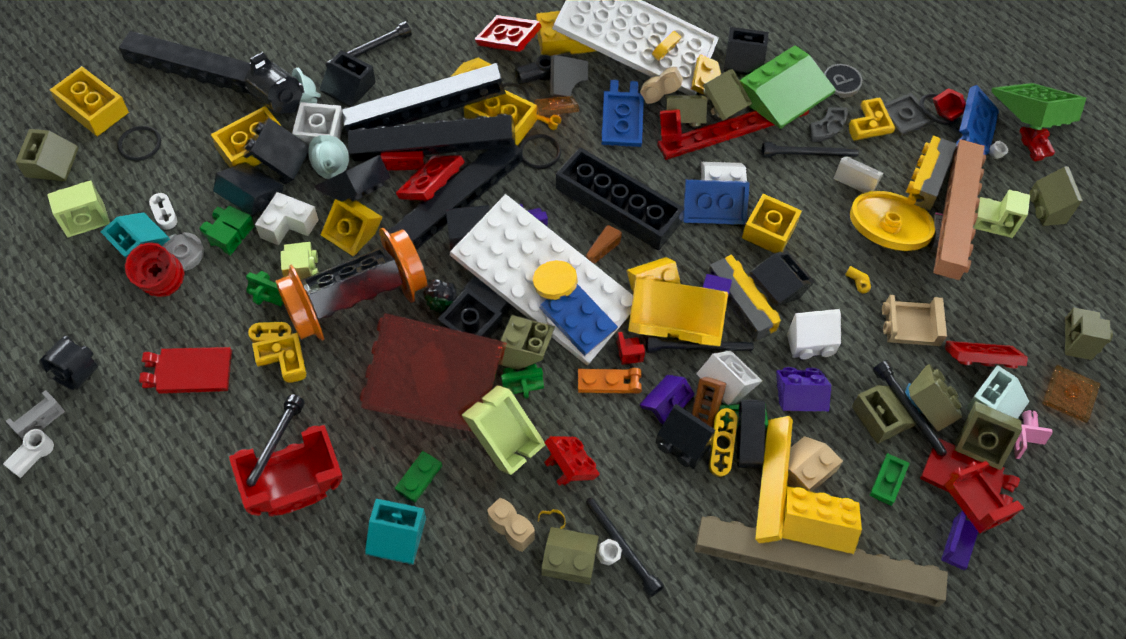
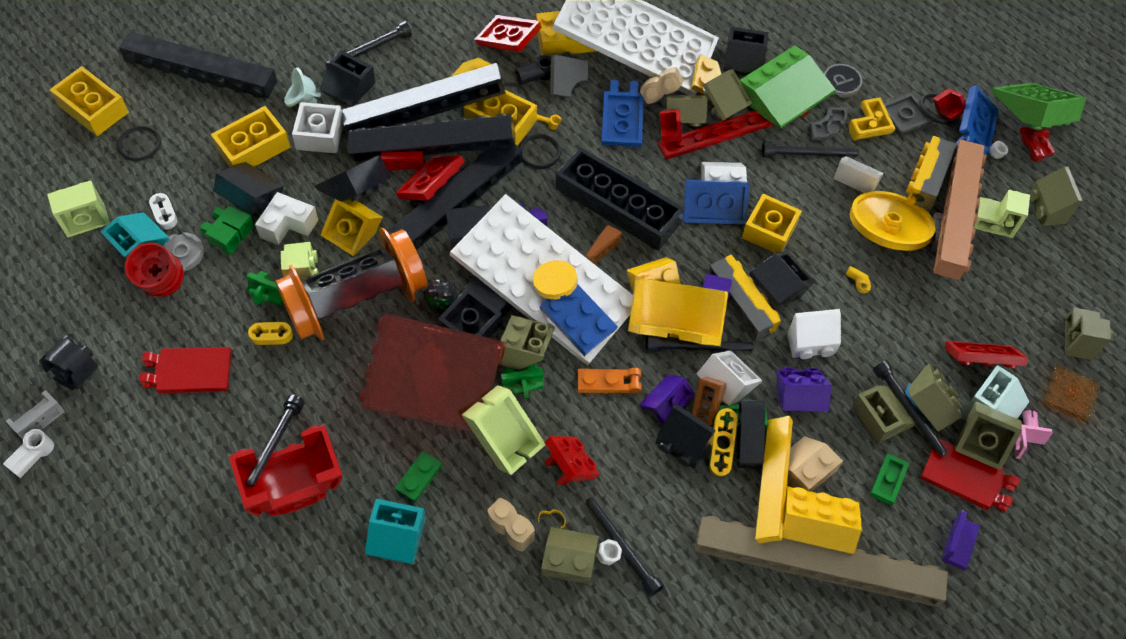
(46, 156): olive slope -> none
(273, 85): black container -> none
(277, 149): black panel -> none
(283, 350): yellow brick -> none
(328, 155): light aqua helmet -> none
(556, 105): clear orange plate -> none
(630, 349): red panel -> none
(666, 45): yellow beam -> none
(914, 322): tan panel -> none
(979, 498): red panel -> none

